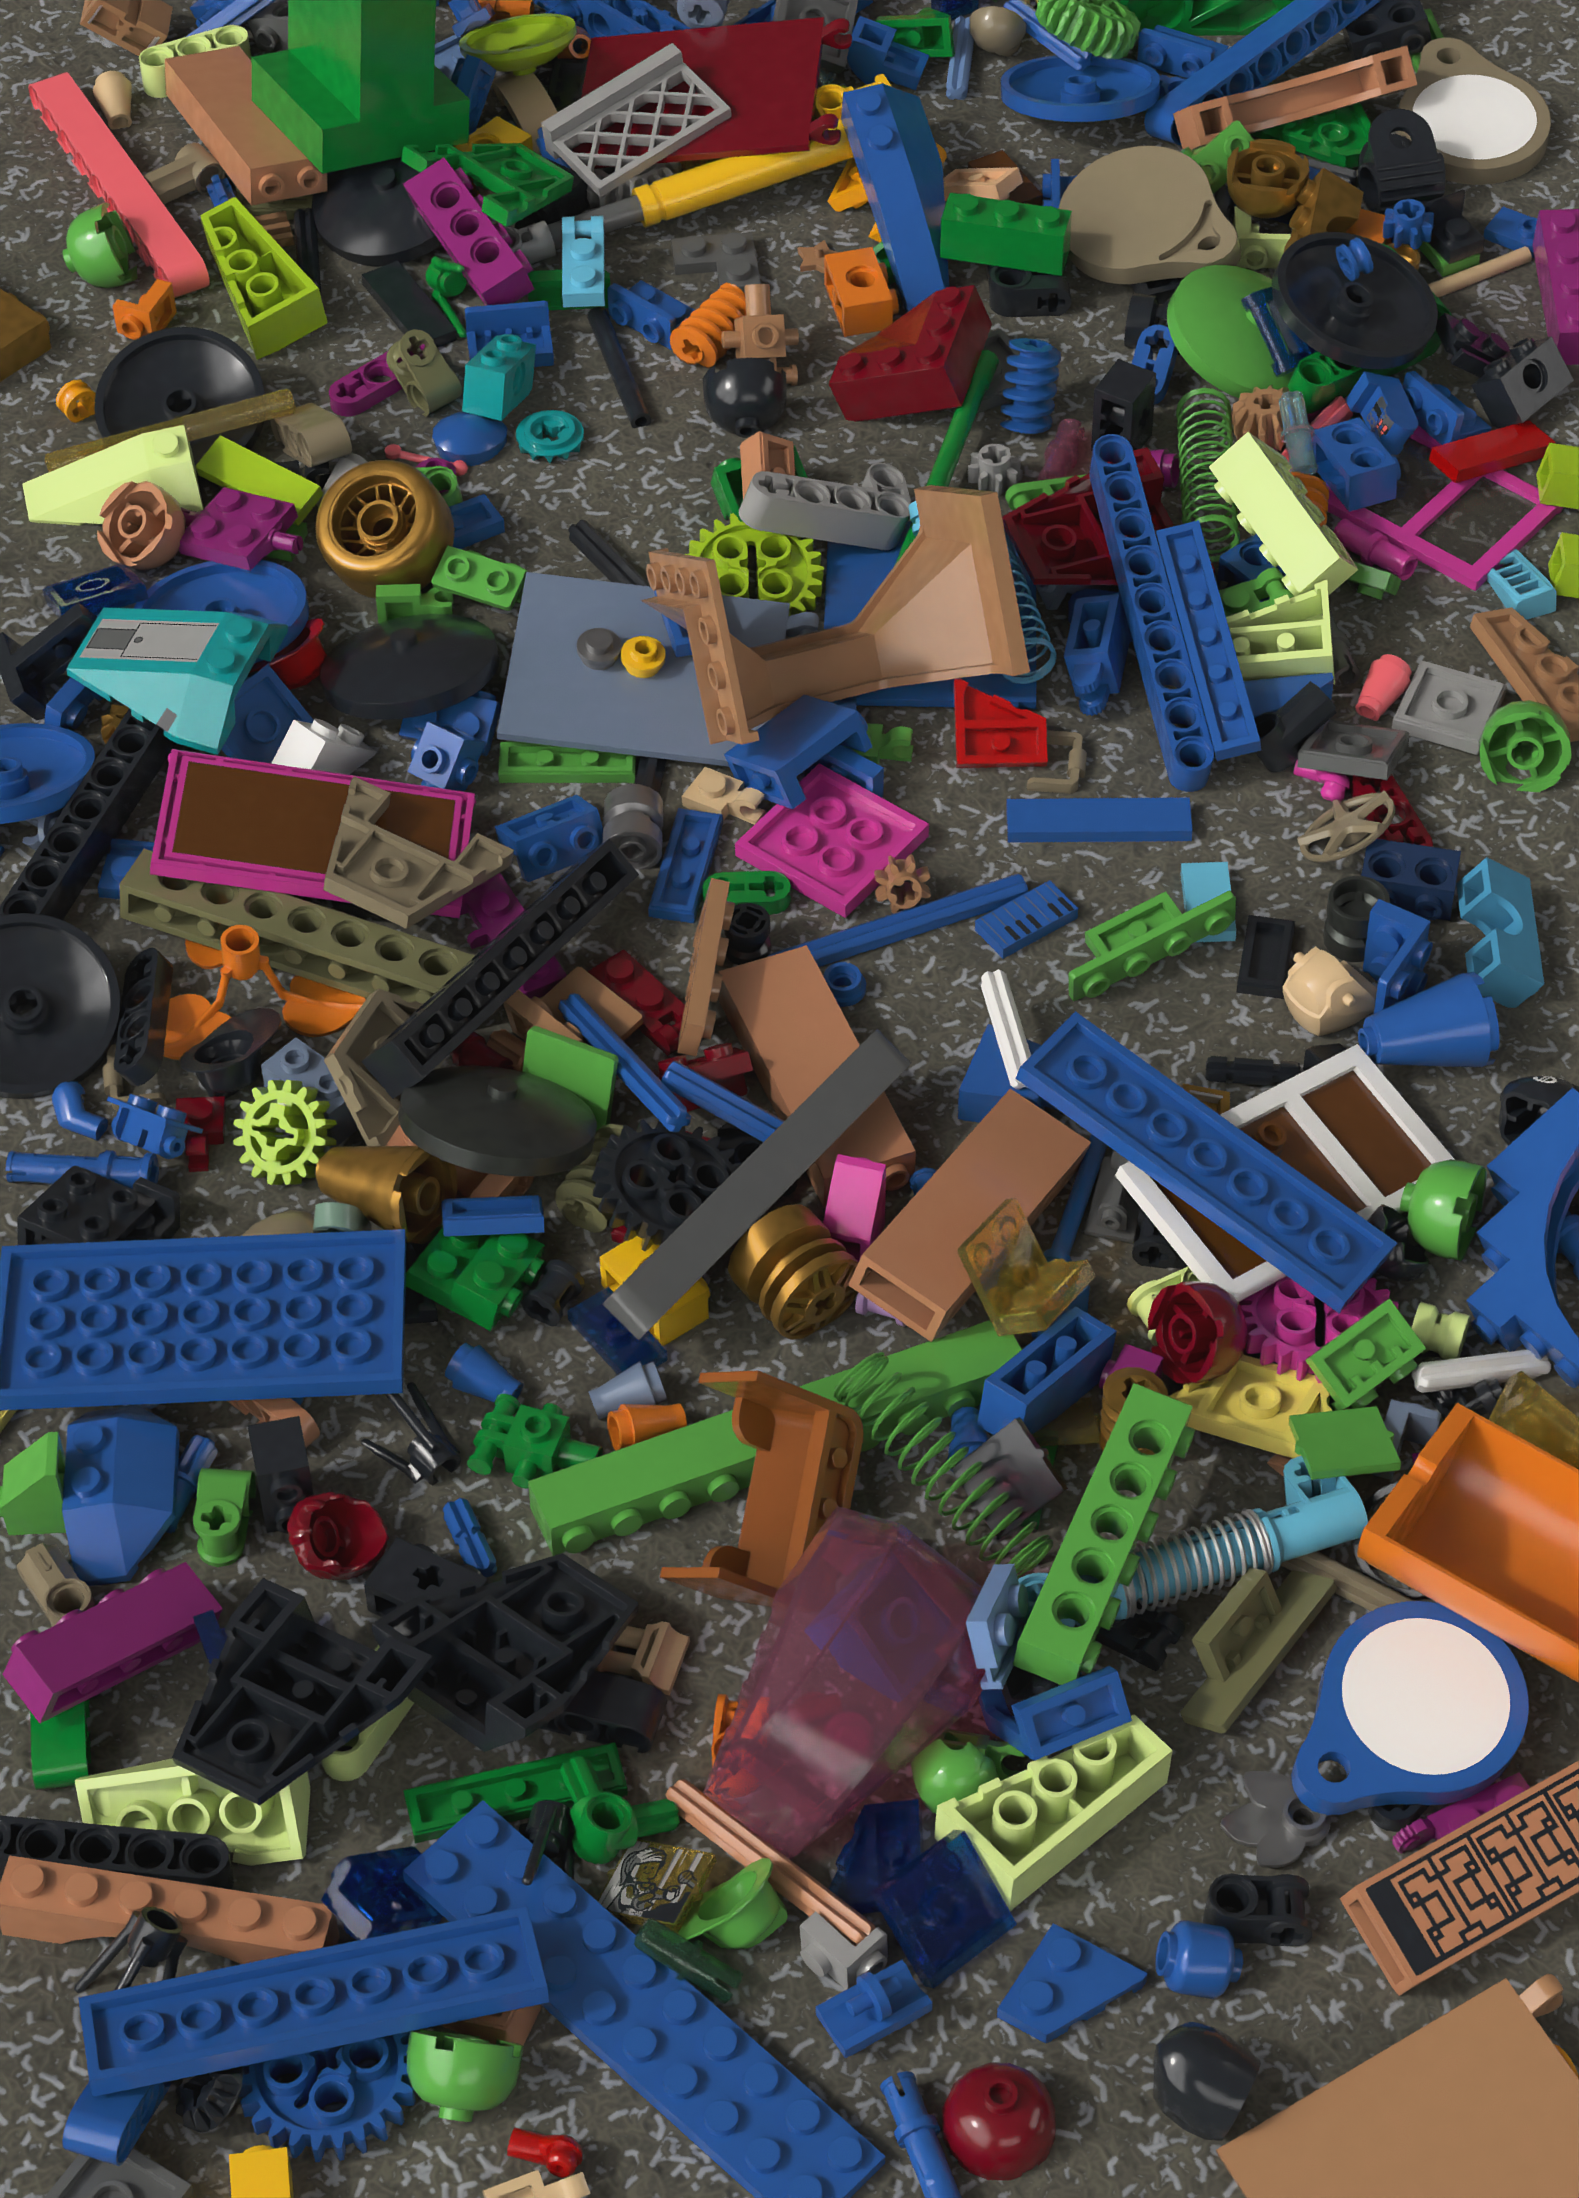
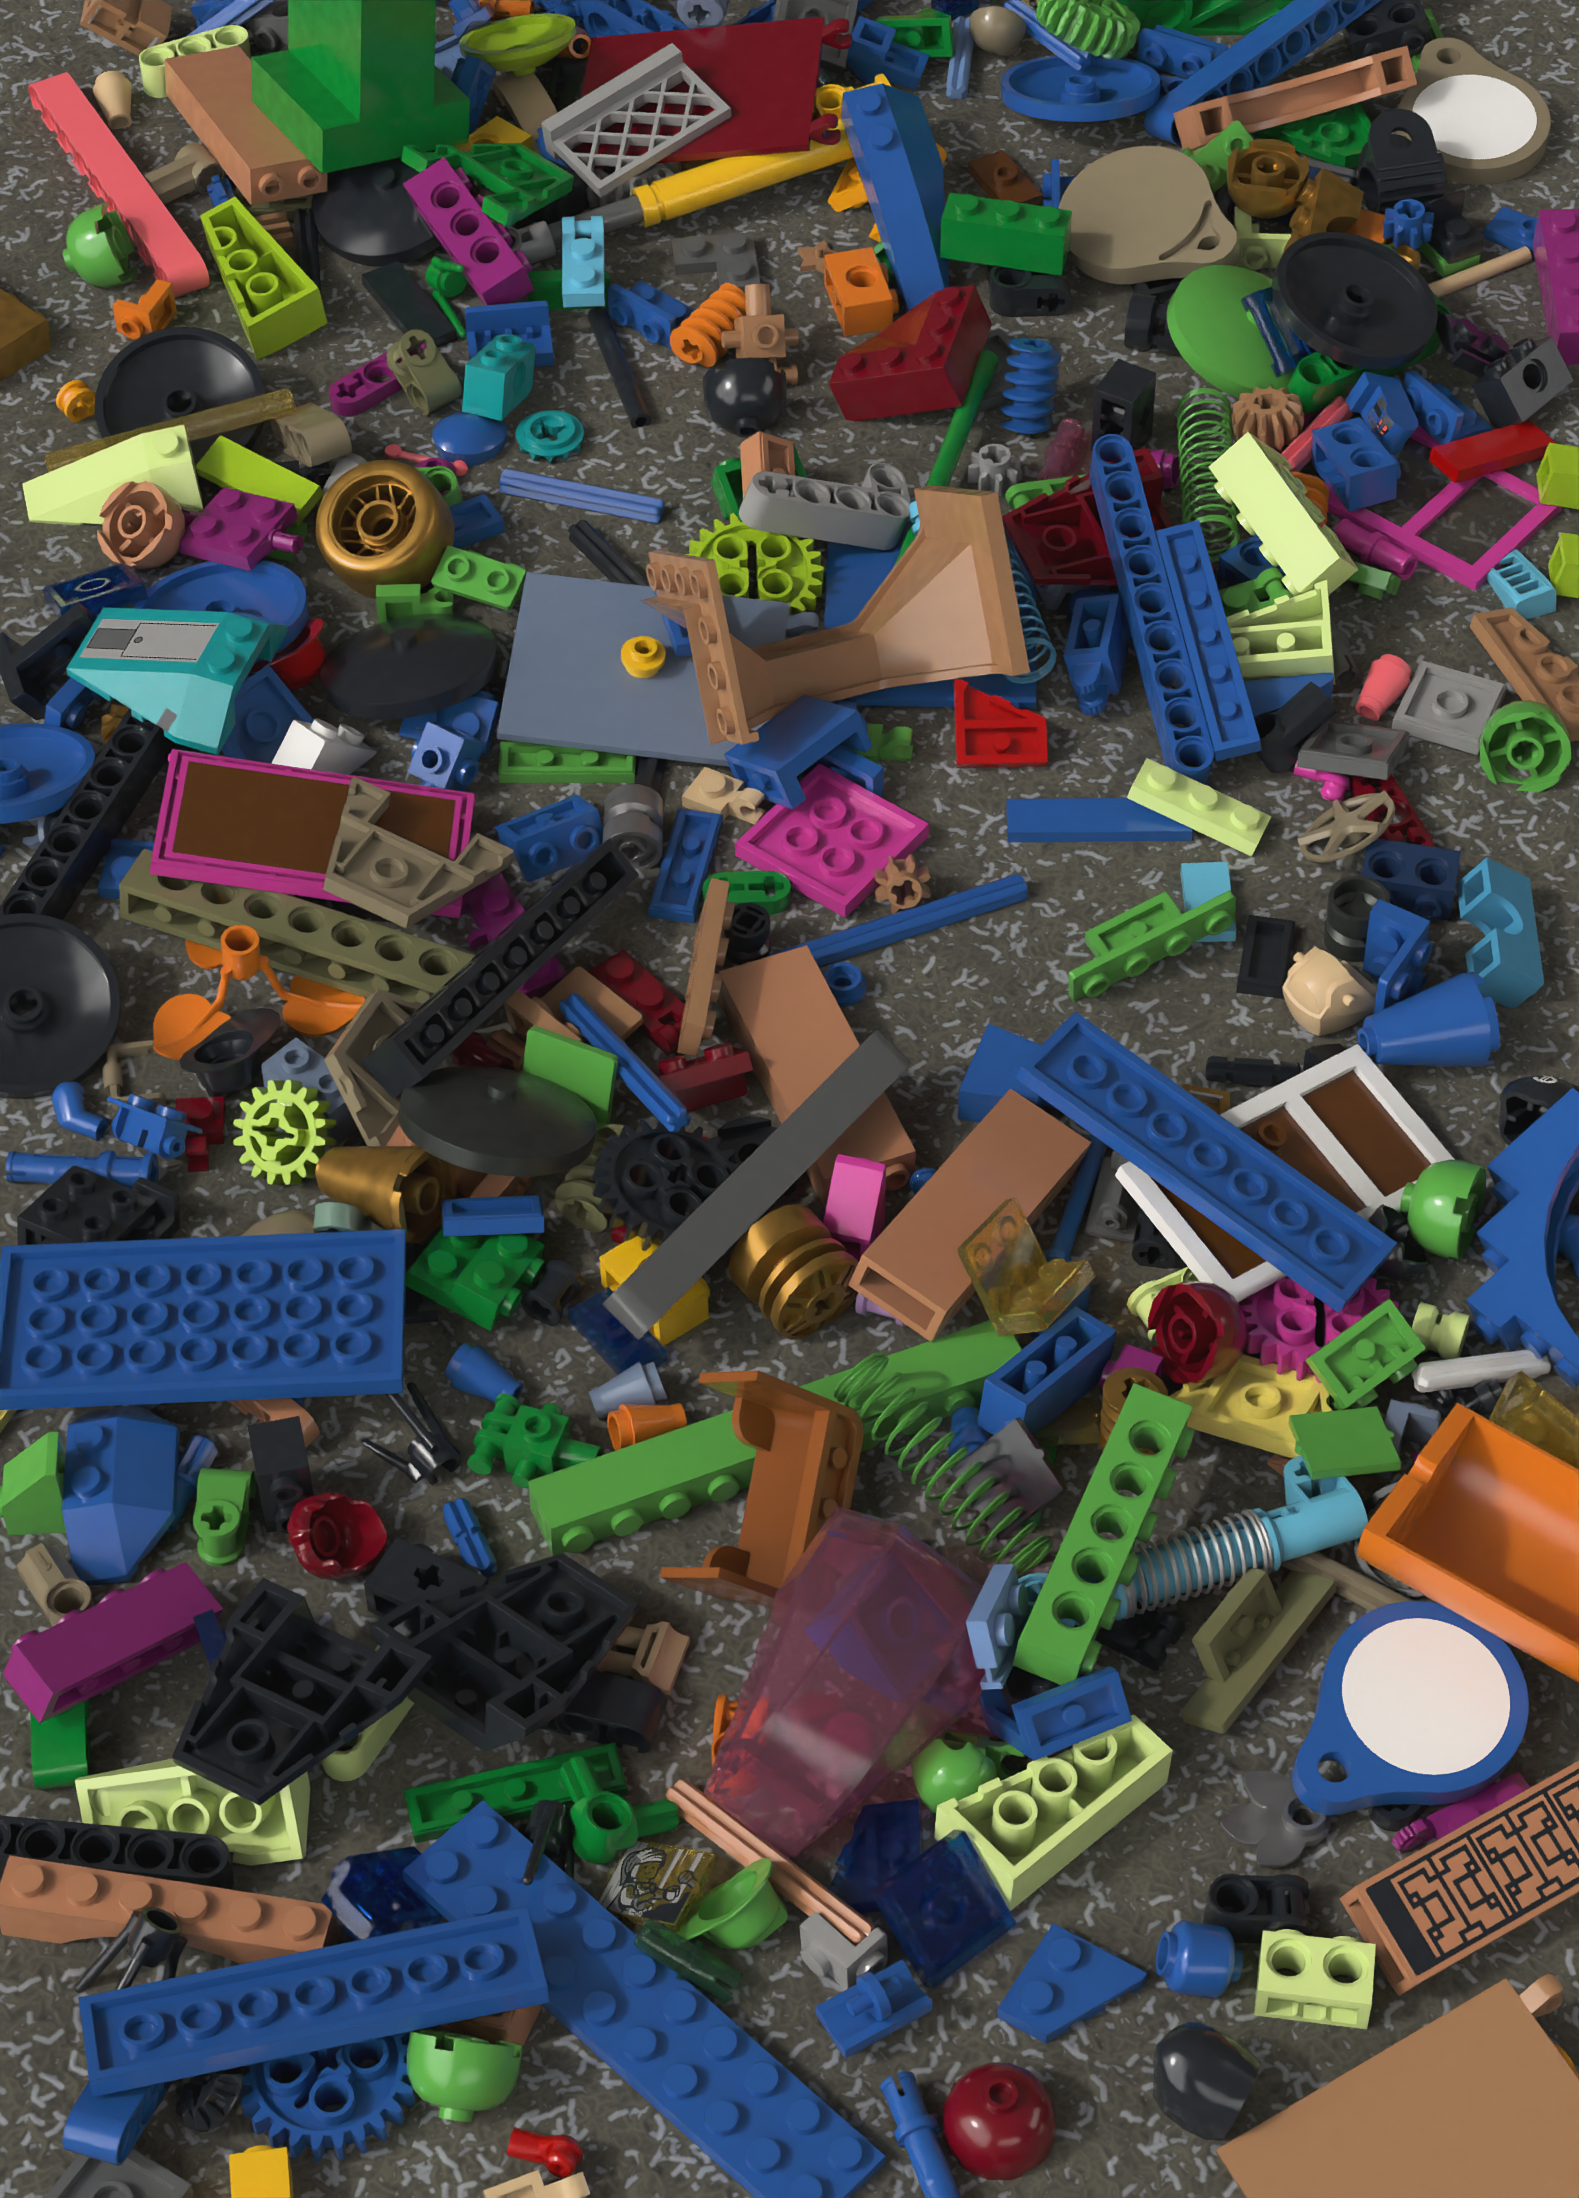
(143, 1017): black beam -> none
(582, 496): none -> axle
(599, 648): flat silver plate -> none
(720, 1101): blue axle -> none
(983, 182): light nougat plate -> none
(1005, 1023): white axle -> none
(1026, 919): blue tile -> none
(1076, 765): dark tan piece -> none
(1165, 360): blue beam -> none
(1199, 807): none -> yellowish green plate
(1297, 433): clear light blue axle -> none
(1314, 1992): none -> yellowish green brick
(1354, 259): blue bush -> none

